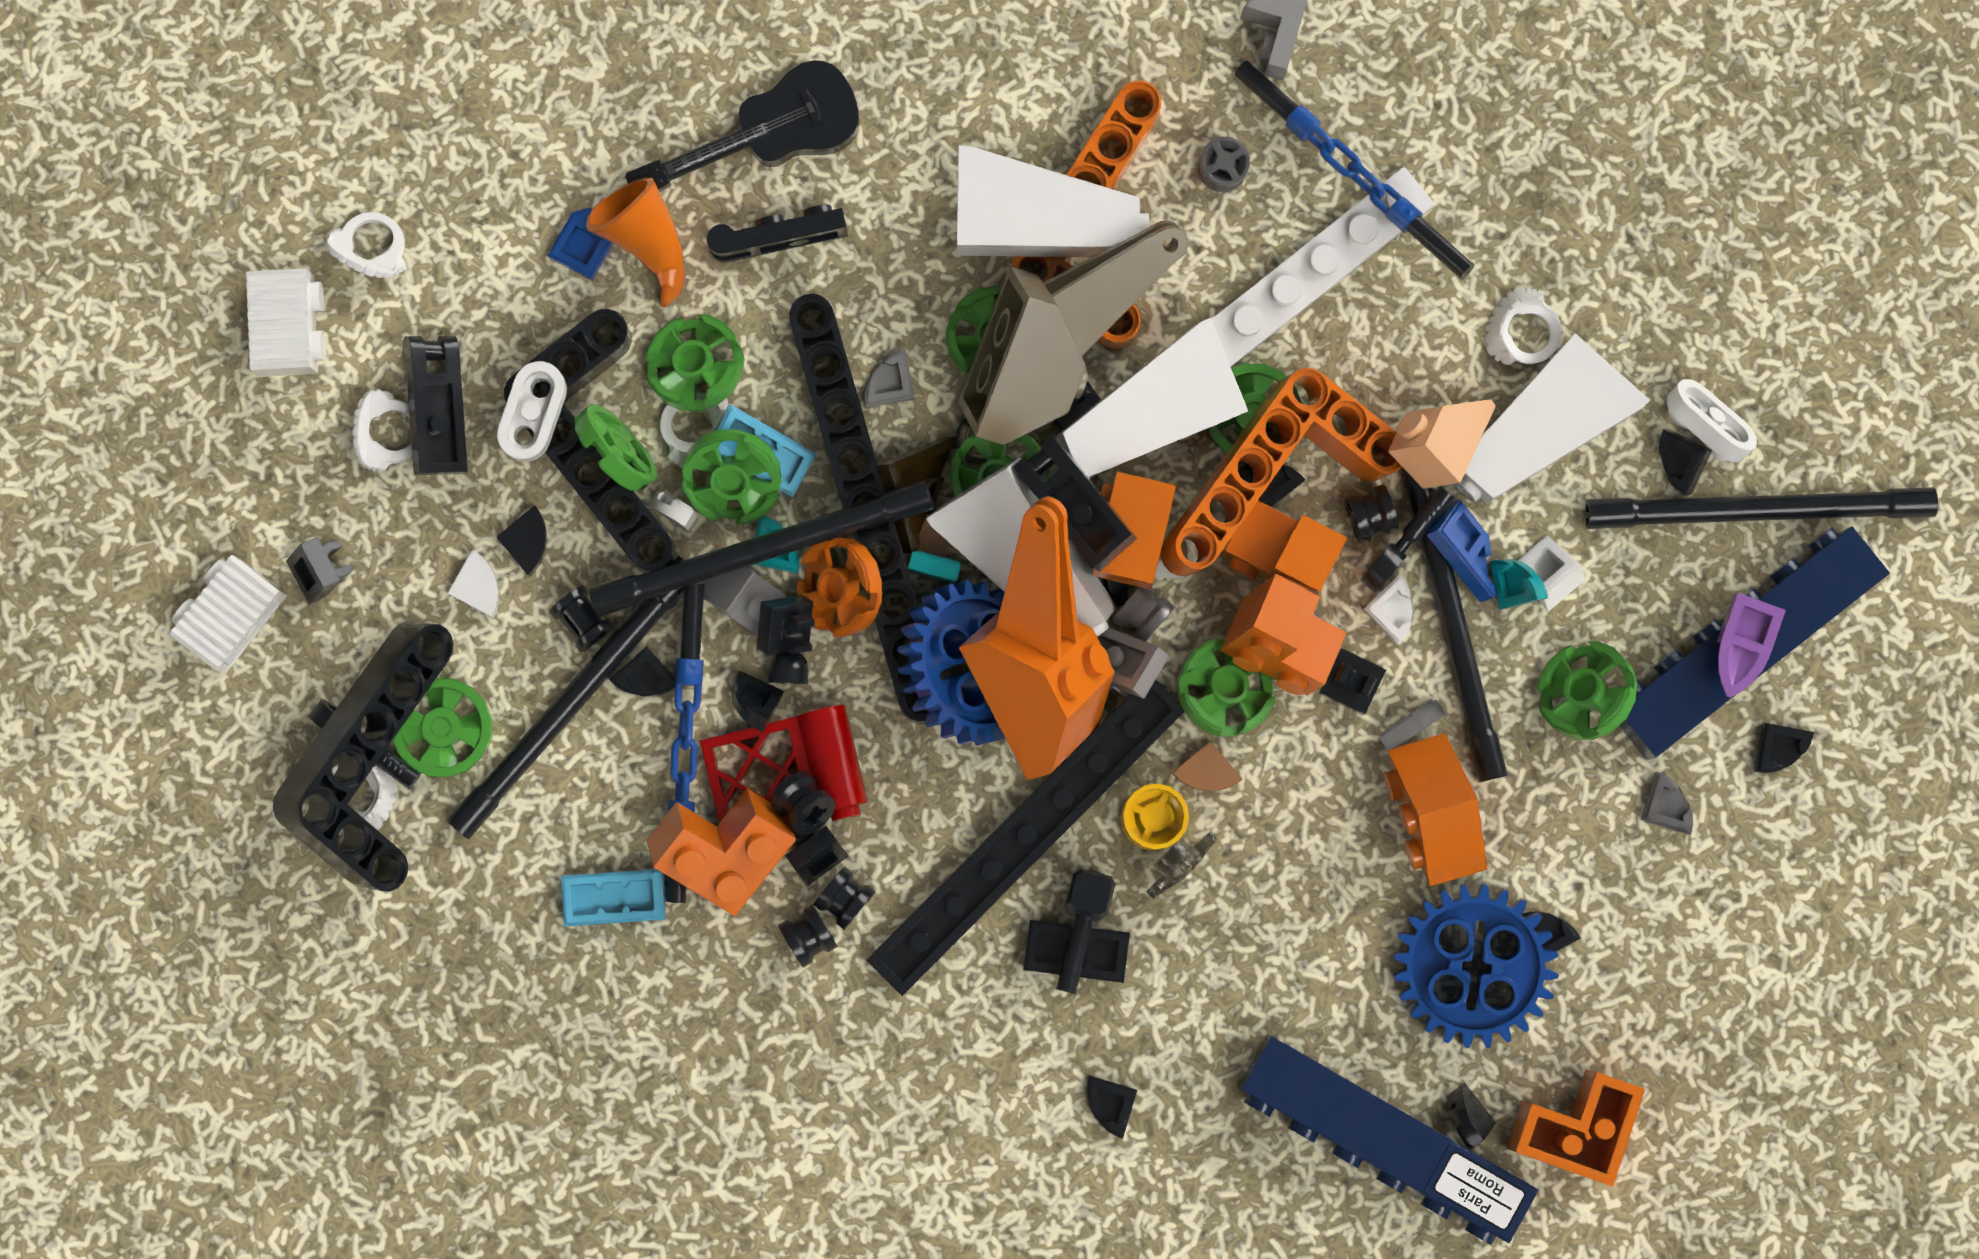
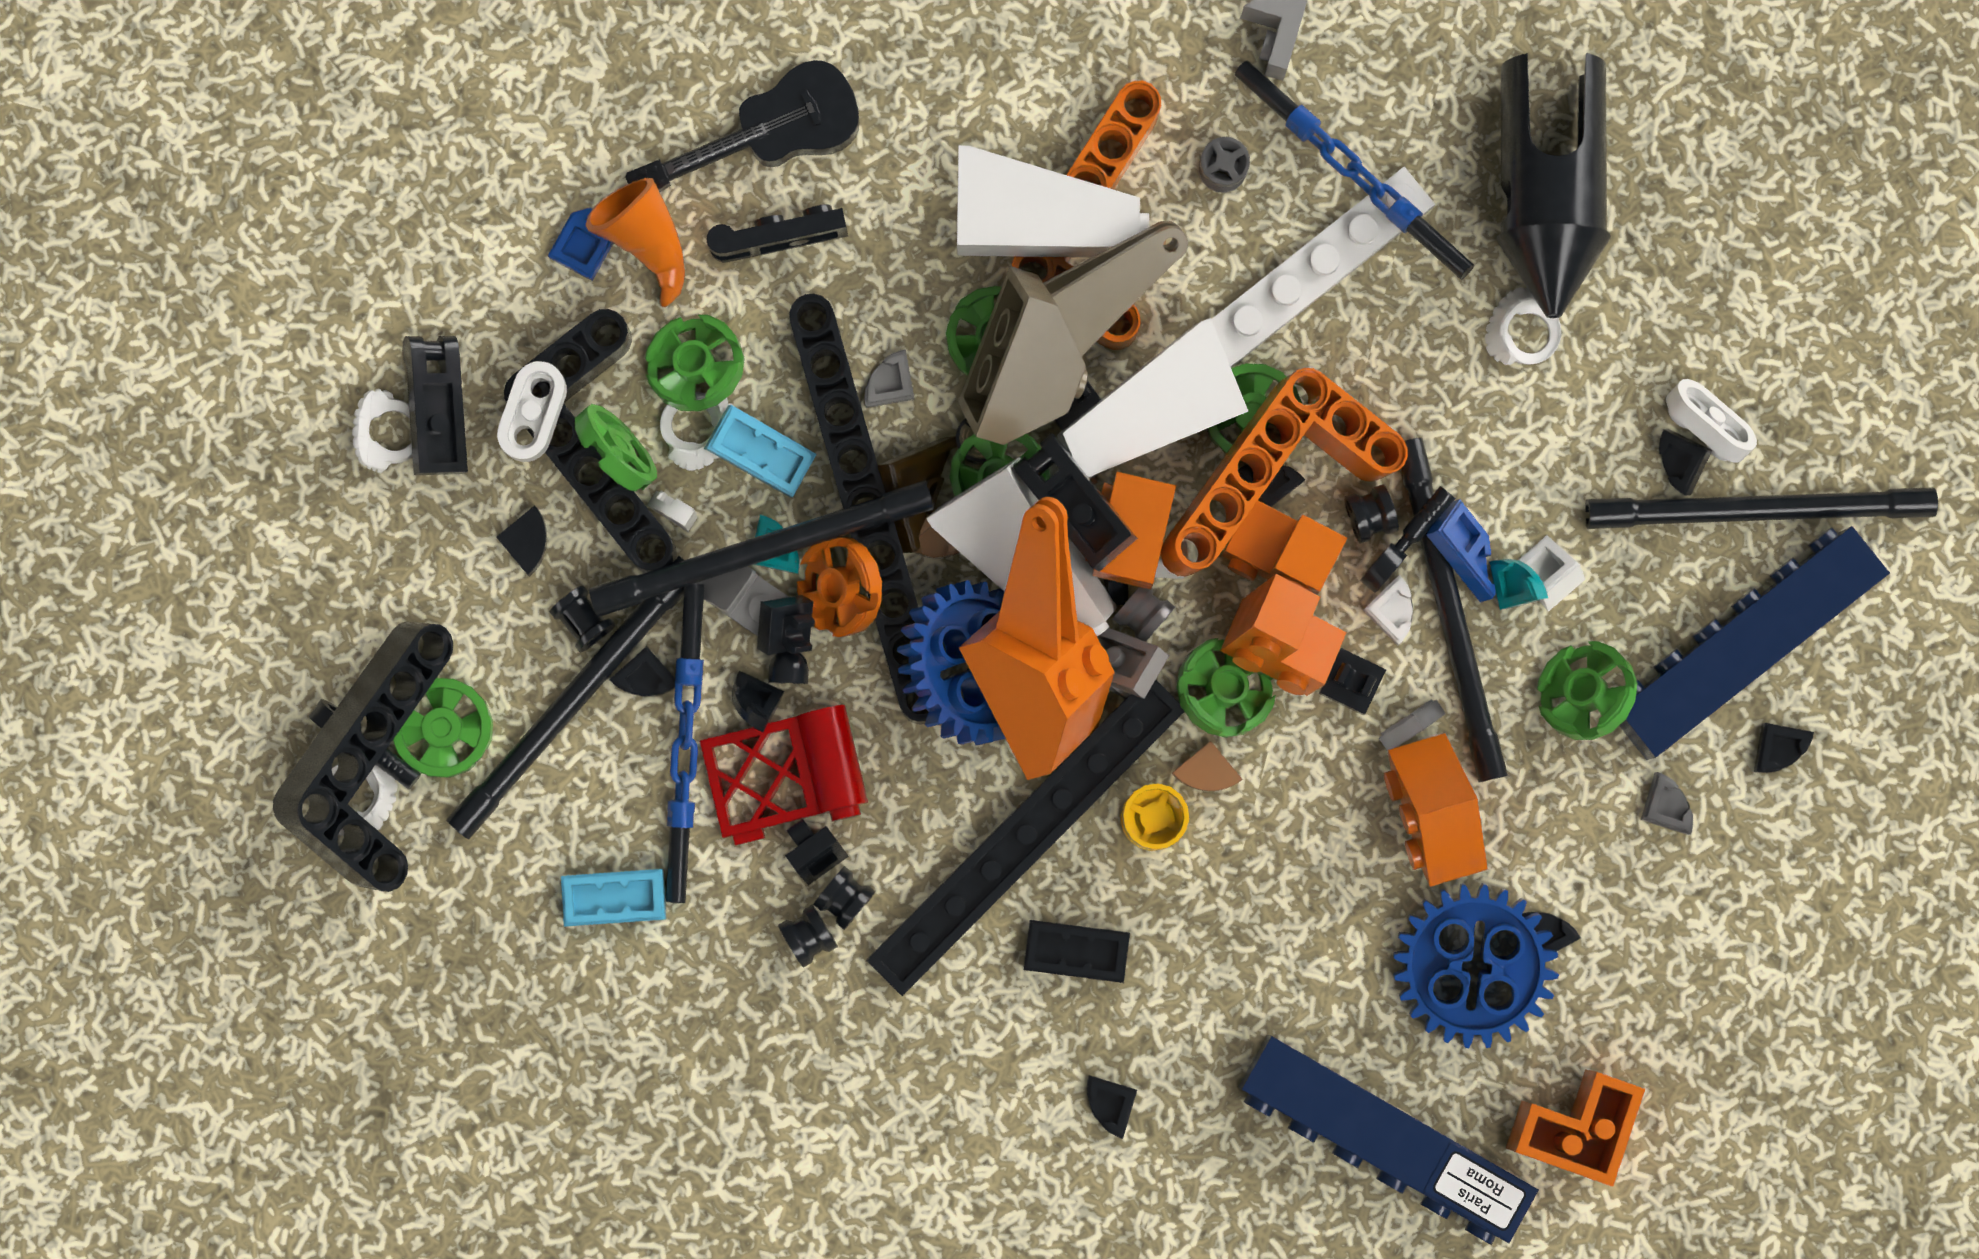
(226, 613): white brick -> none
(284, 322): white brick -> none
(314, 569): tile -> none
(385, 265): white piece -> none
(477, 585): white tile -> none
(722, 860): orange brick -> none
(732, 476): bright green piece -> none
(802, 803): black wheel -> none
(935, 567): teal tile -> none
(1087, 902): black piece -> none
(1179, 863): clear smoke animal -> none
(1440, 441): light nougat slope -> none
(1474, 1117): black tile -> none
(1553, 201): none -> black piece
(1554, 415): white slope -> none
(1746, 641): medium lavender plate -> none

